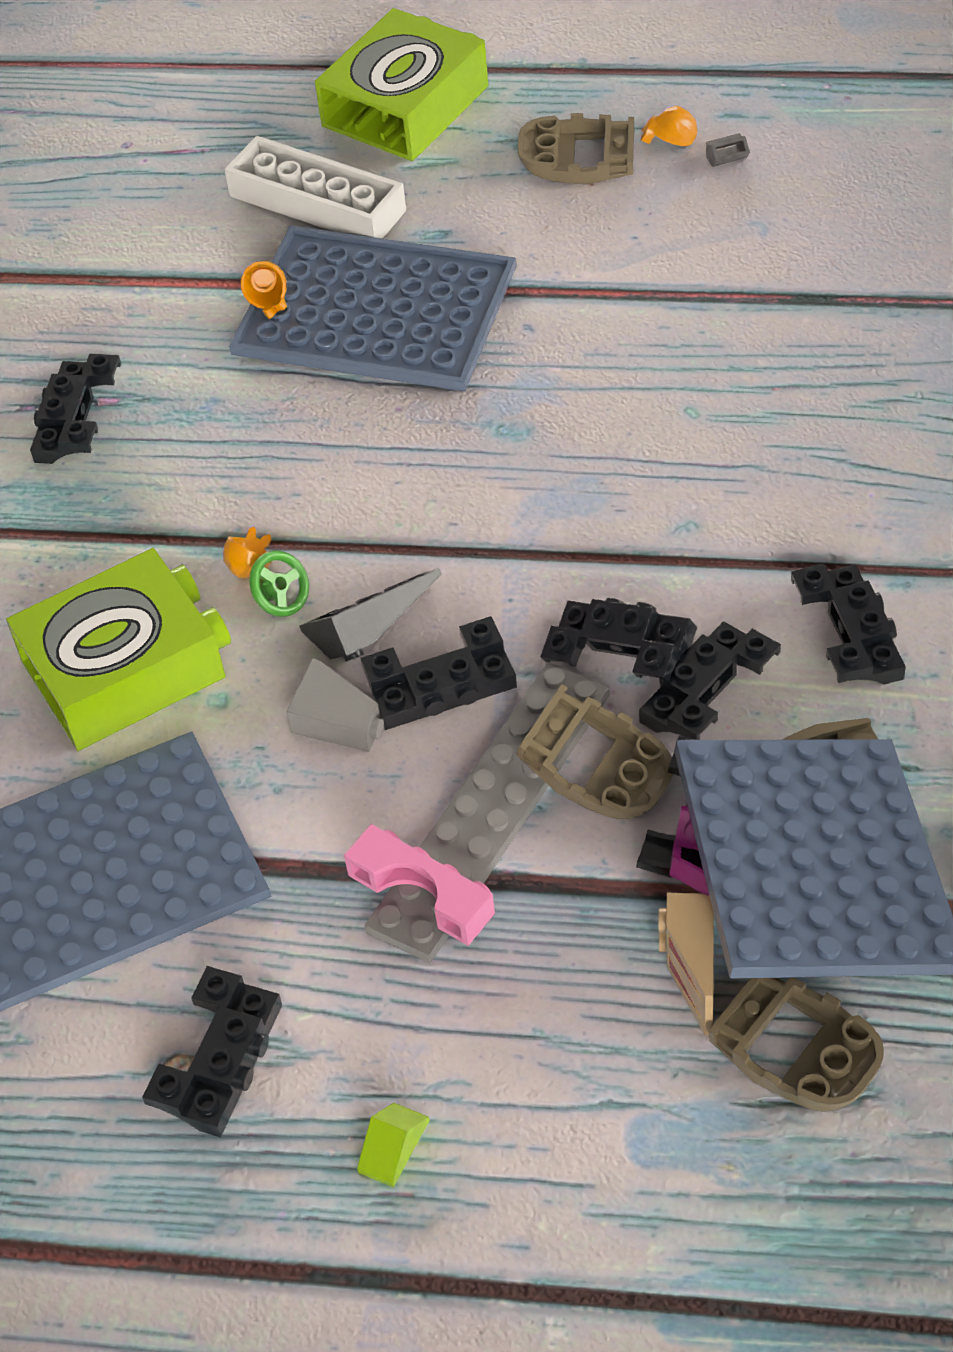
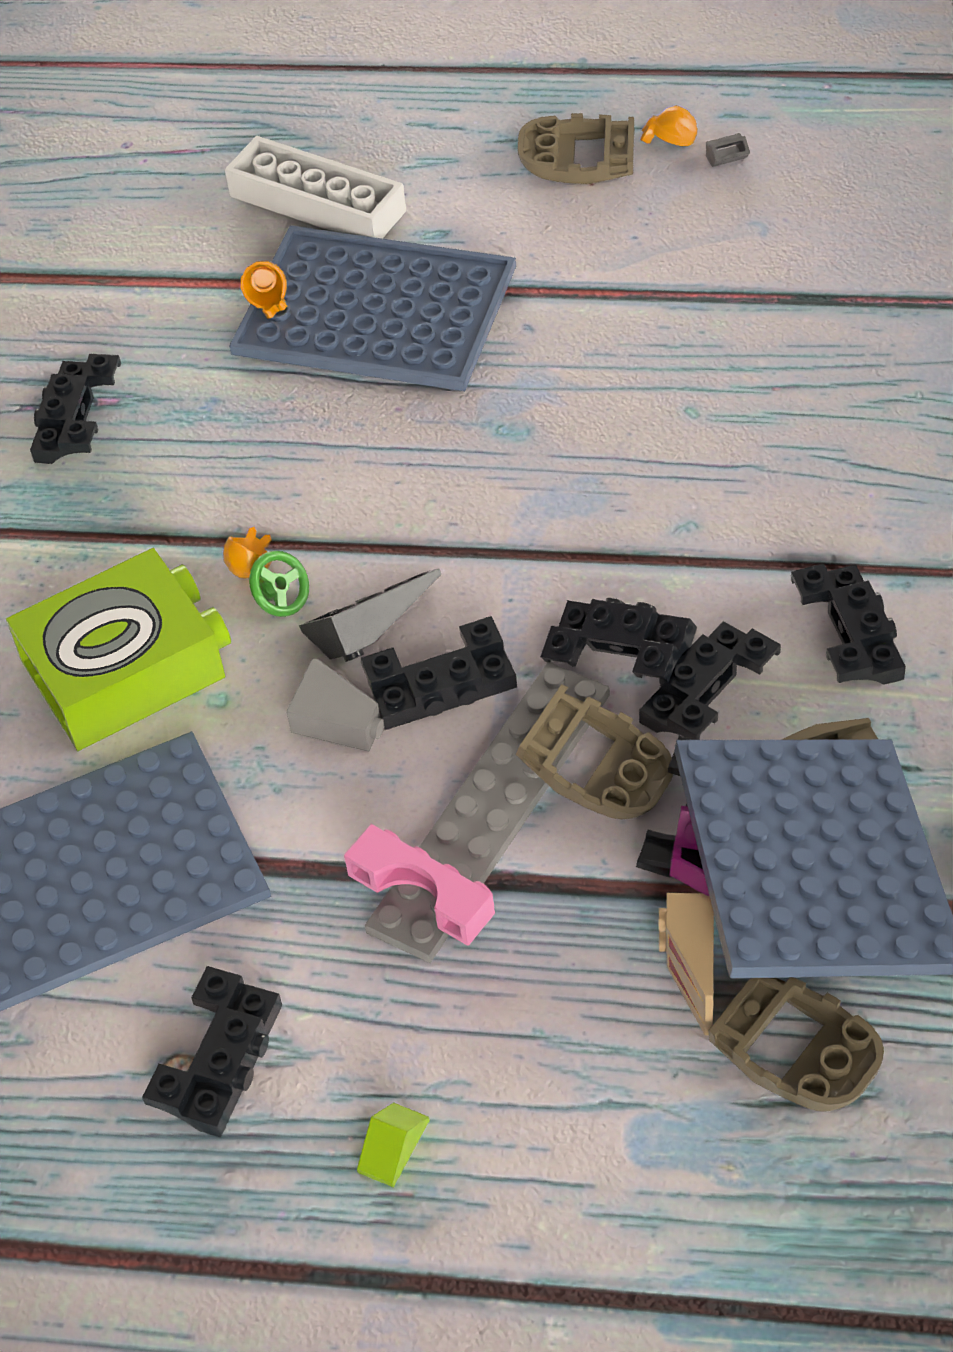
(402, 83): lime brick -> none

